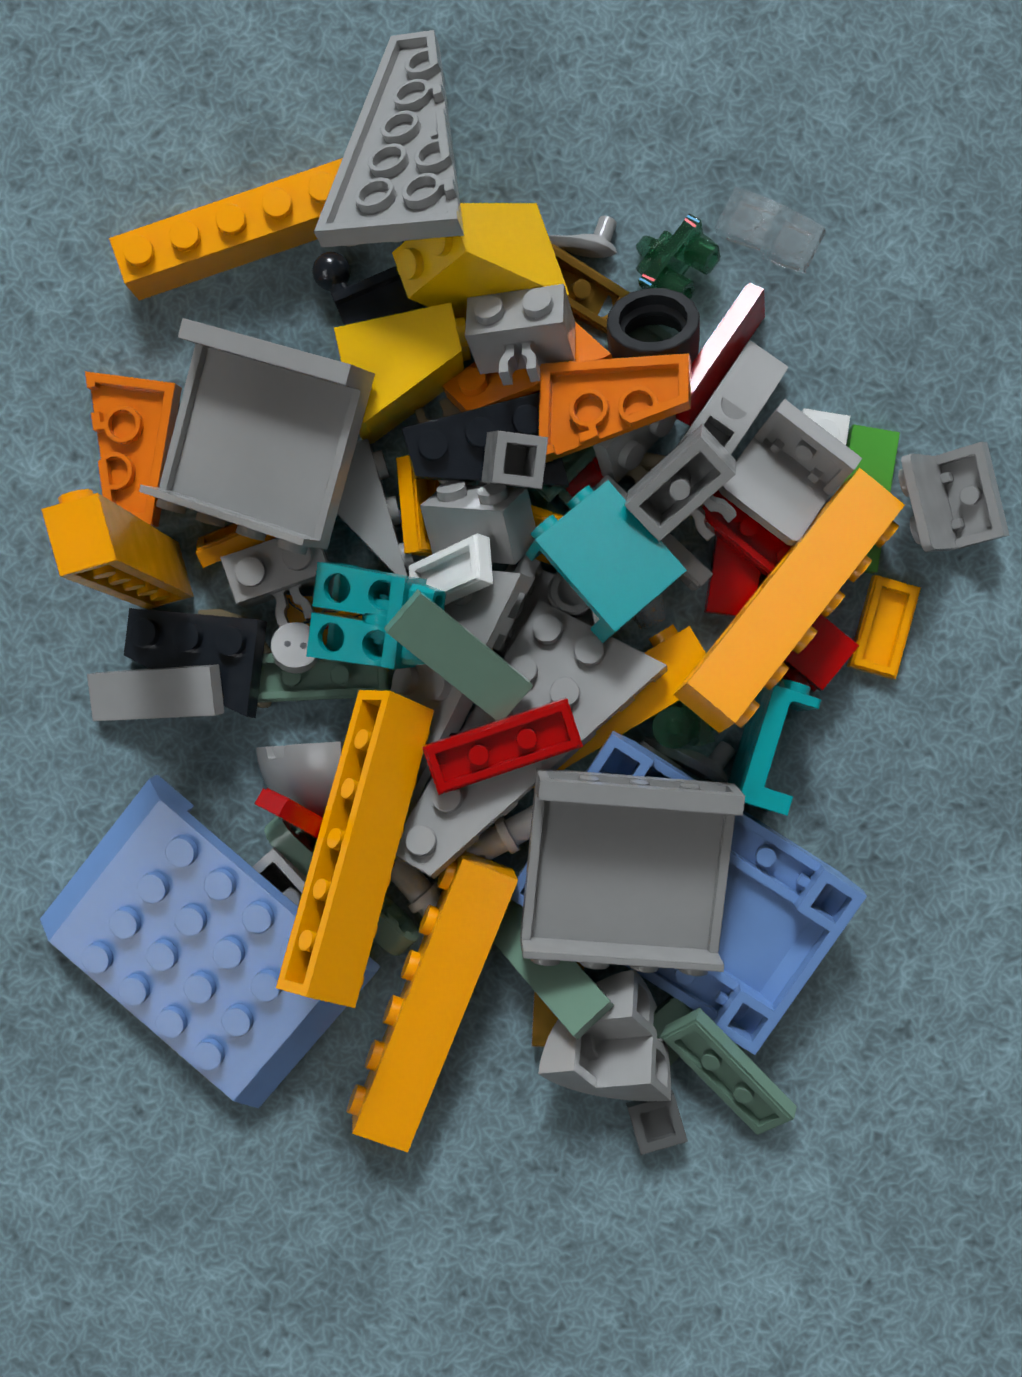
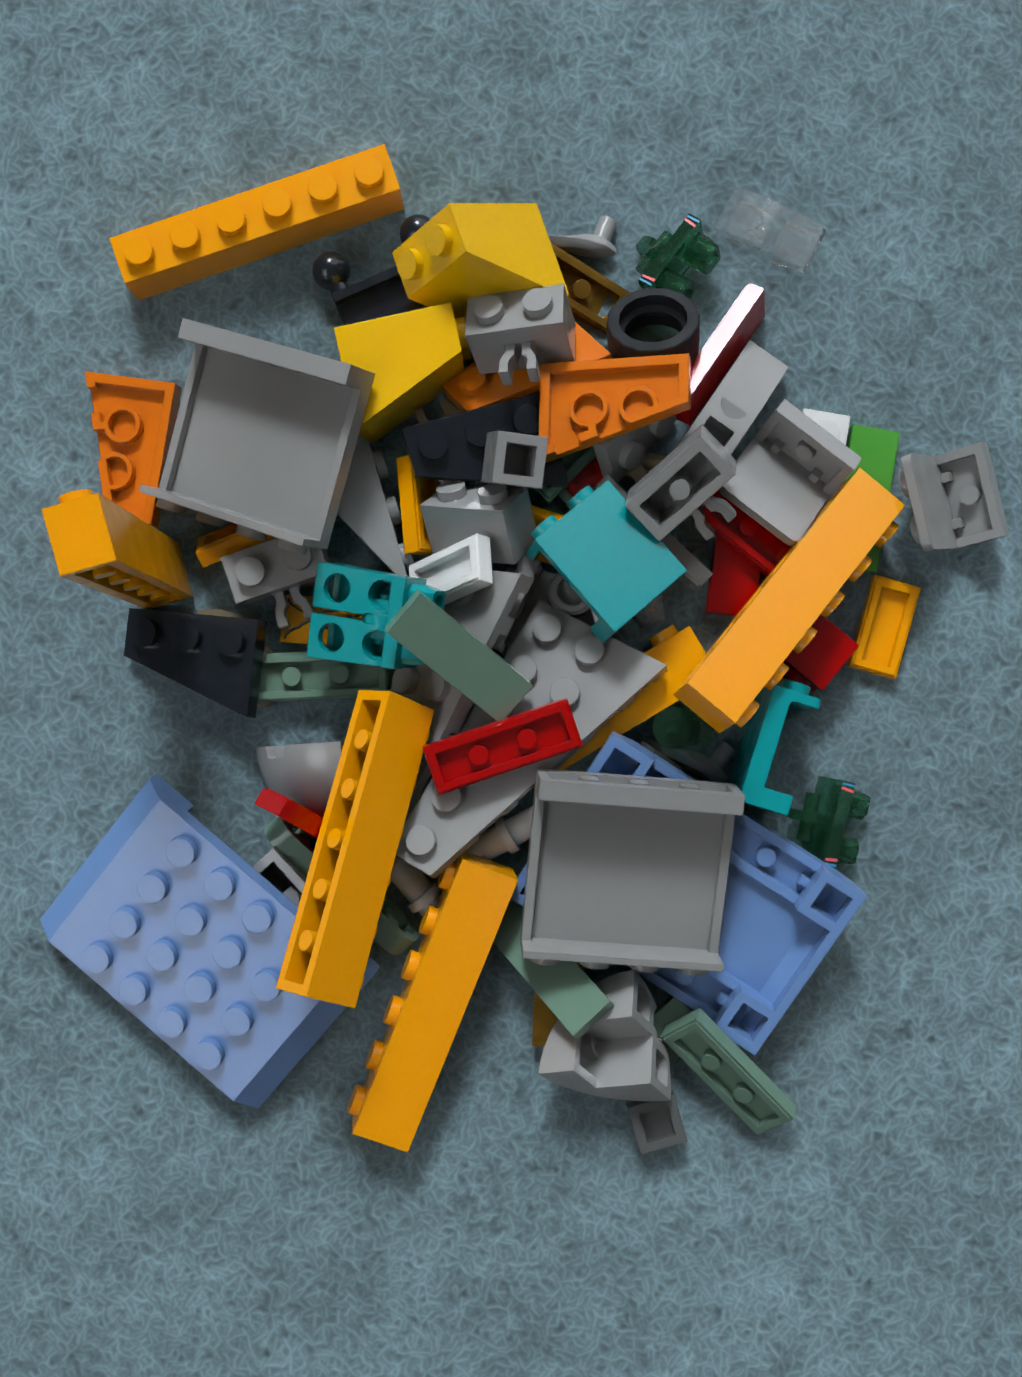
(156, 693): light grey tile -> none
(290, 648): light grey tile -> none
(400, 158): light grey wing -> none
(825, 820): none -> clear green hips

